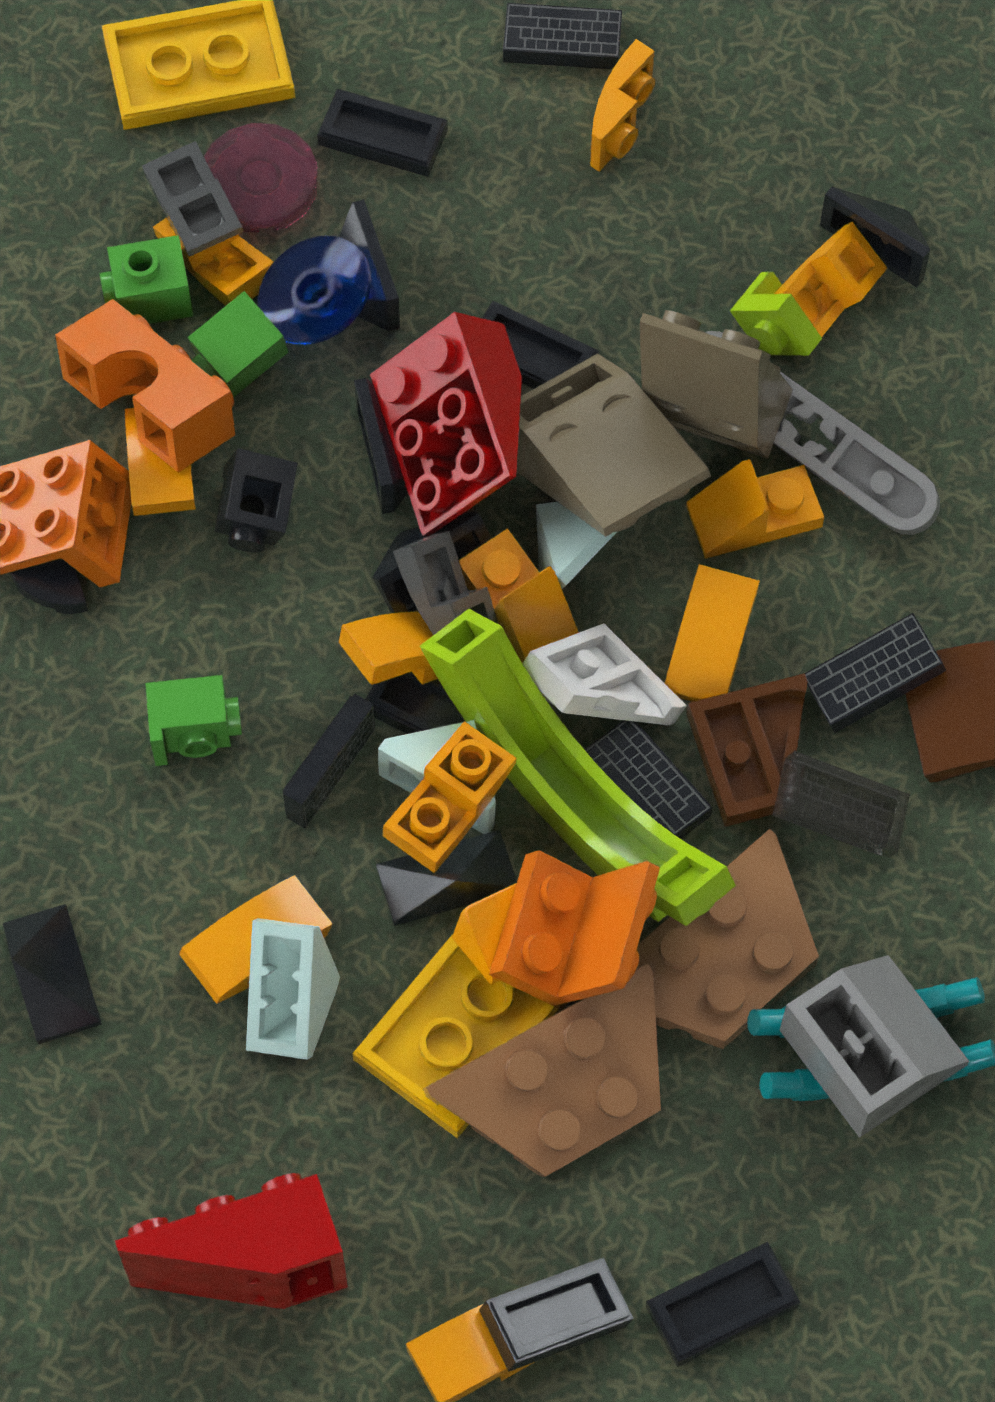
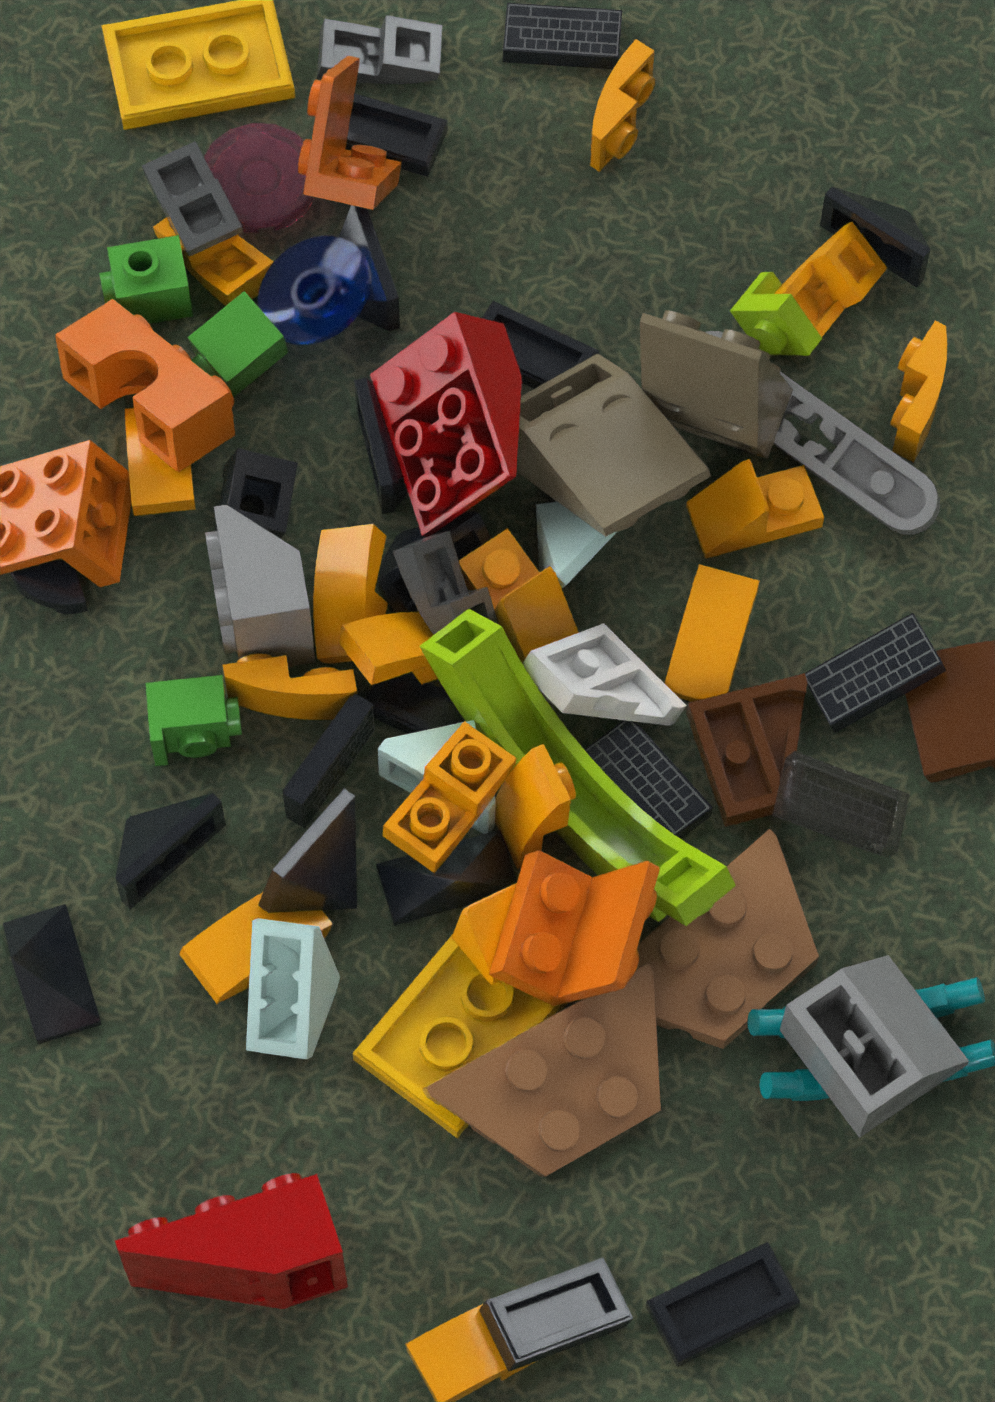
(162, 841): none -> black slope
(259, 590): none -> light grey slope
(266, 687): none -> light orange slope
(320, 866): none -> black slope
(333, 173): none -> orange bracket
(345, 585): none -> light orange slope
(394, 54): none -> slope
(533, 803): none -> light orange slope
(922, 382): none -> light orange slope

